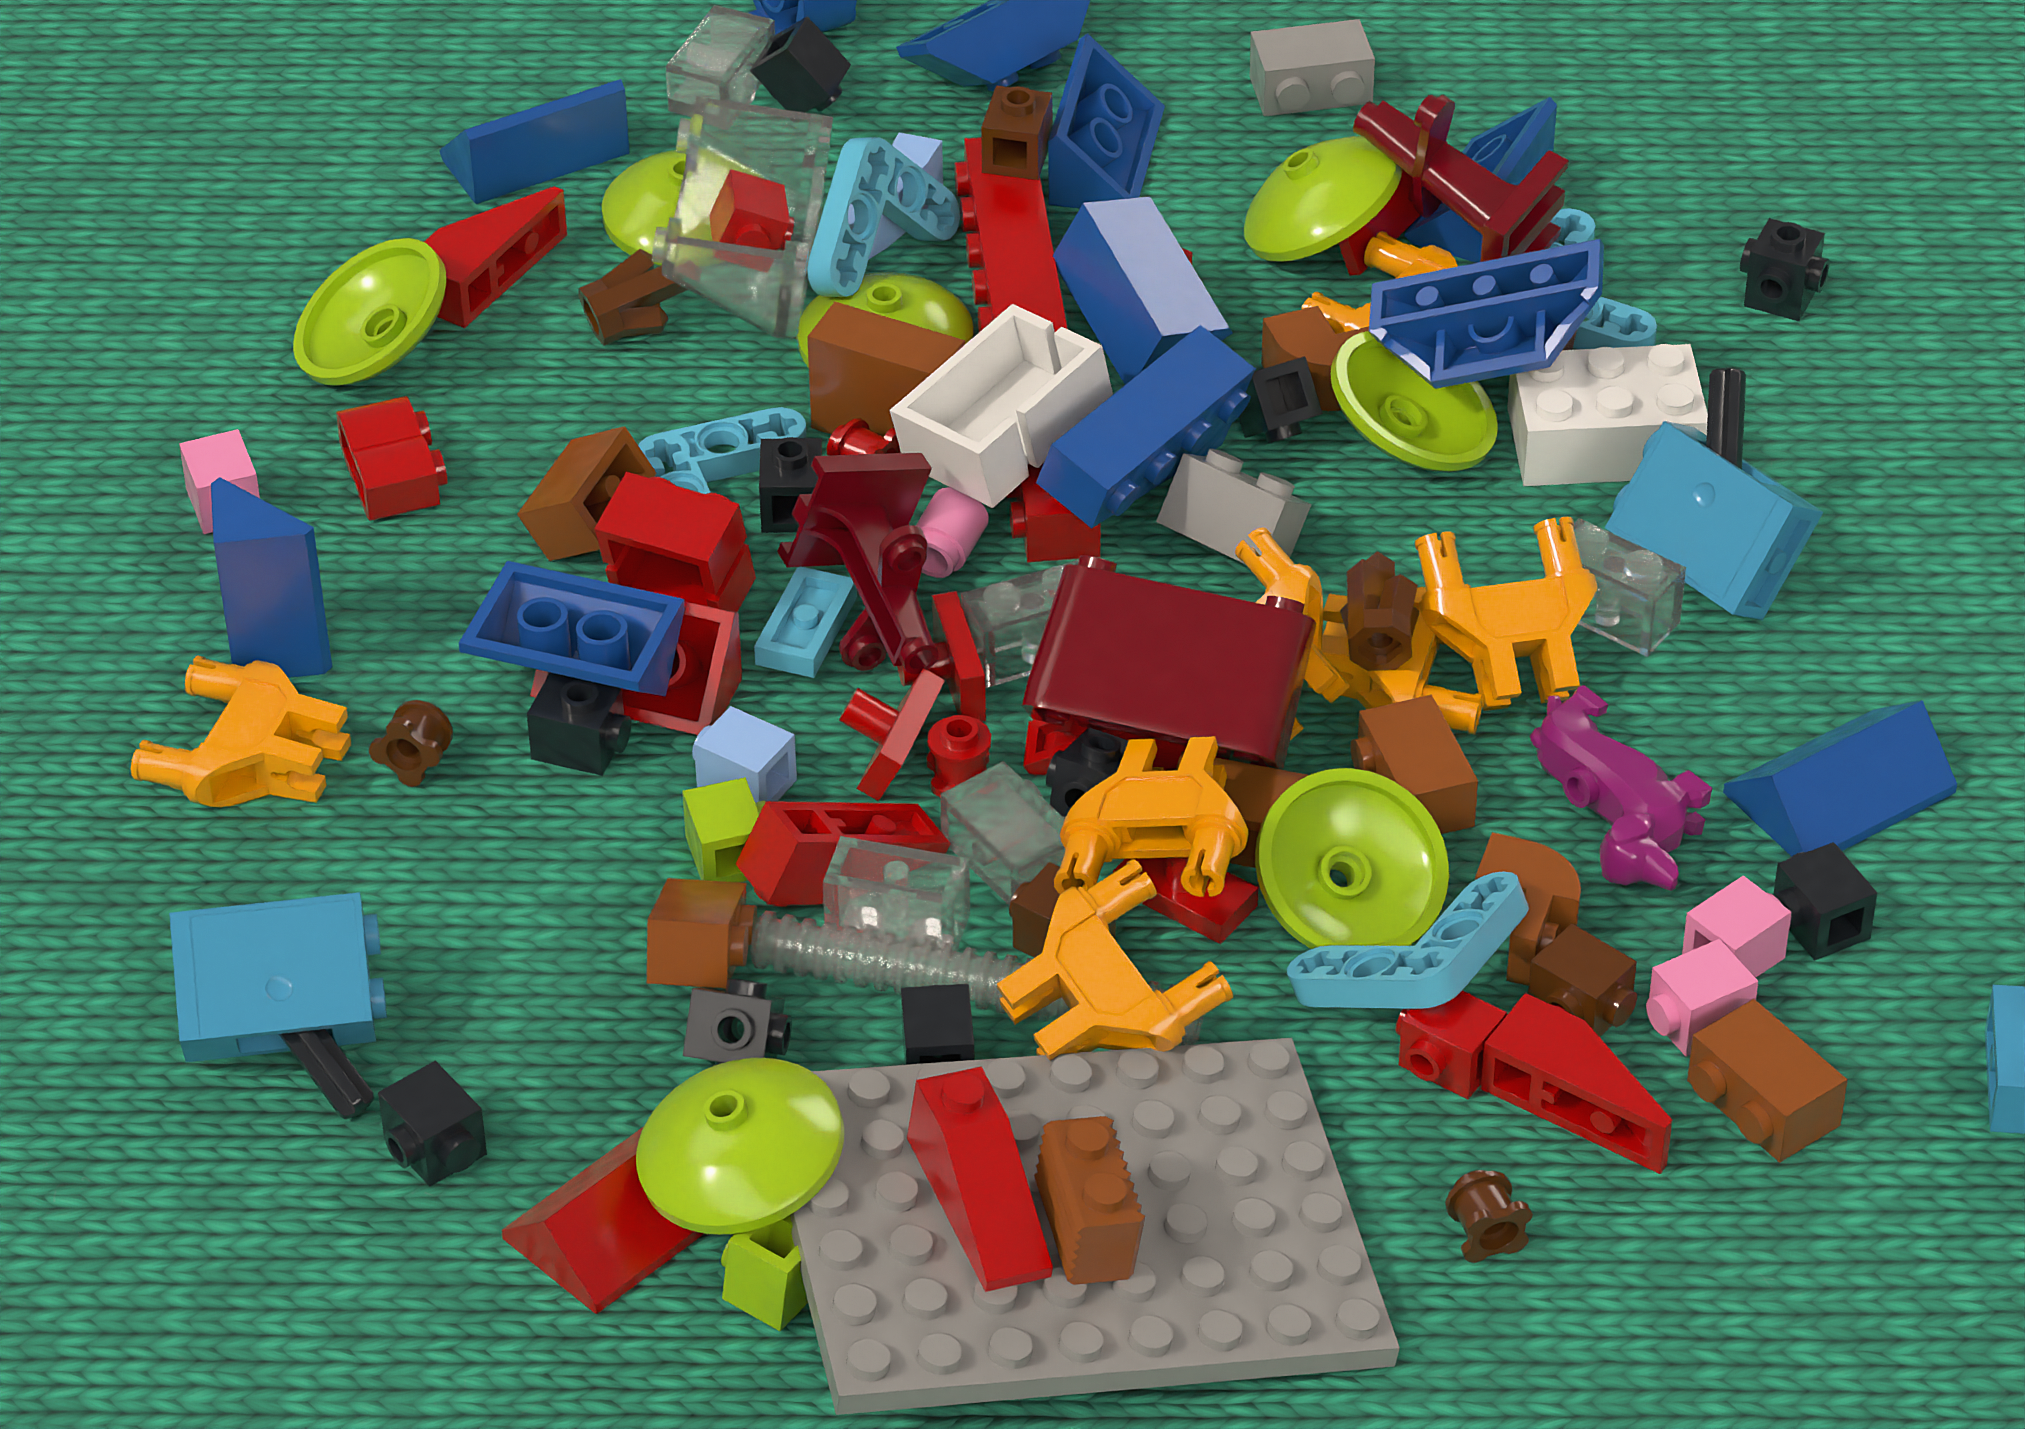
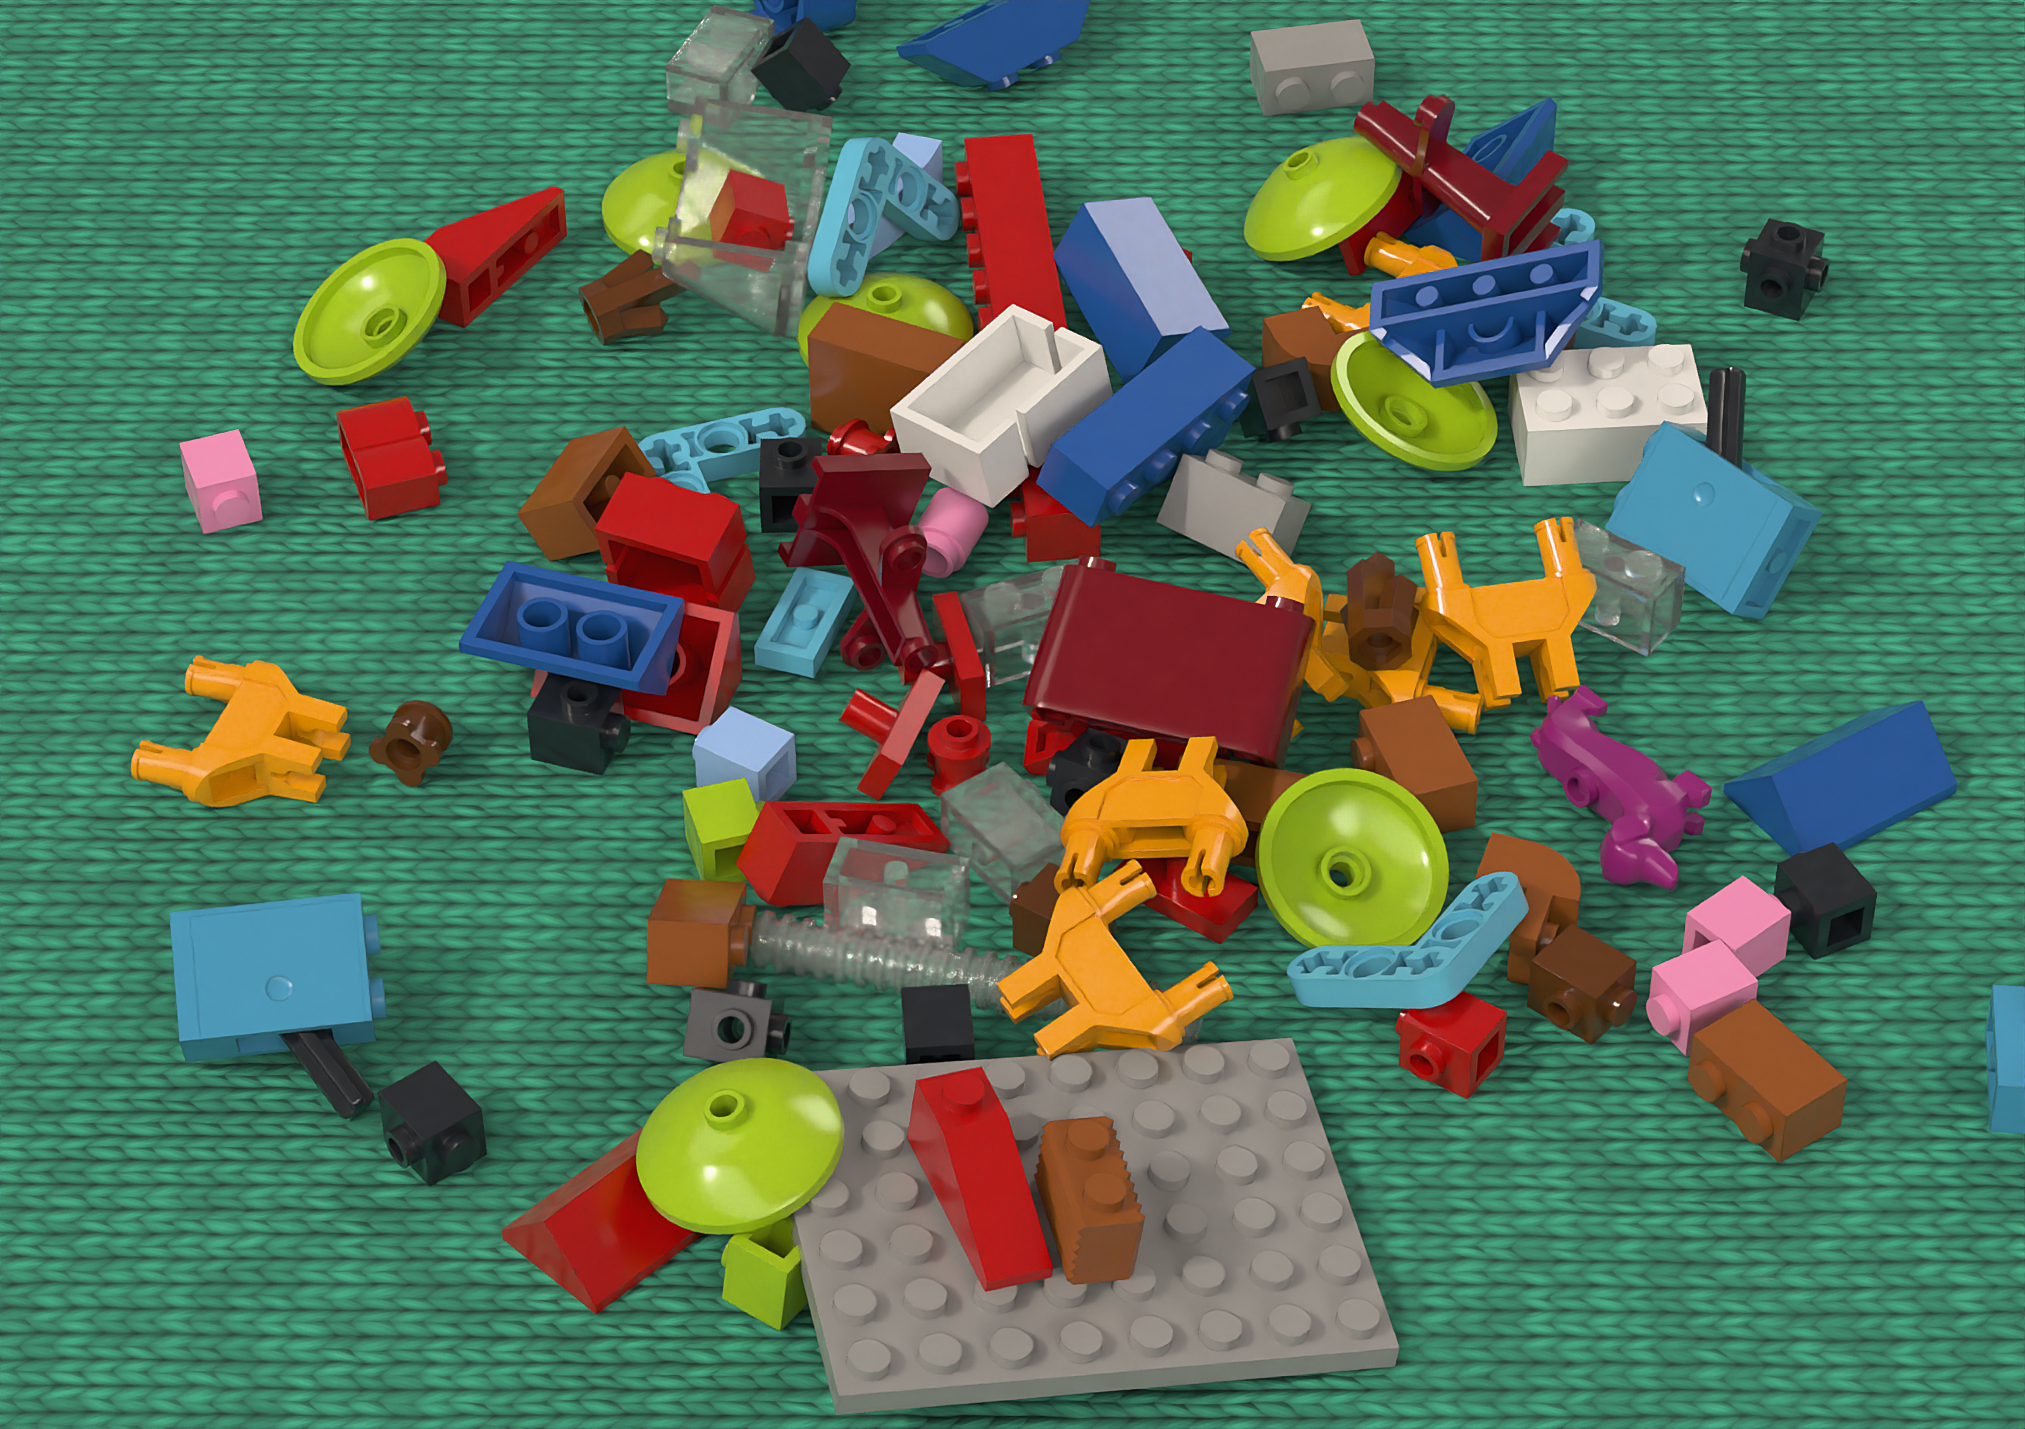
(269, 583): blue slope -> none
(540, 143): blue slope -> none
(1016, 132): reddish brown brick -> none
(1100, 131): blue slope -> none
(1488, 1215): reddish brown brick -> none
(1571, 1078): red slope -> none

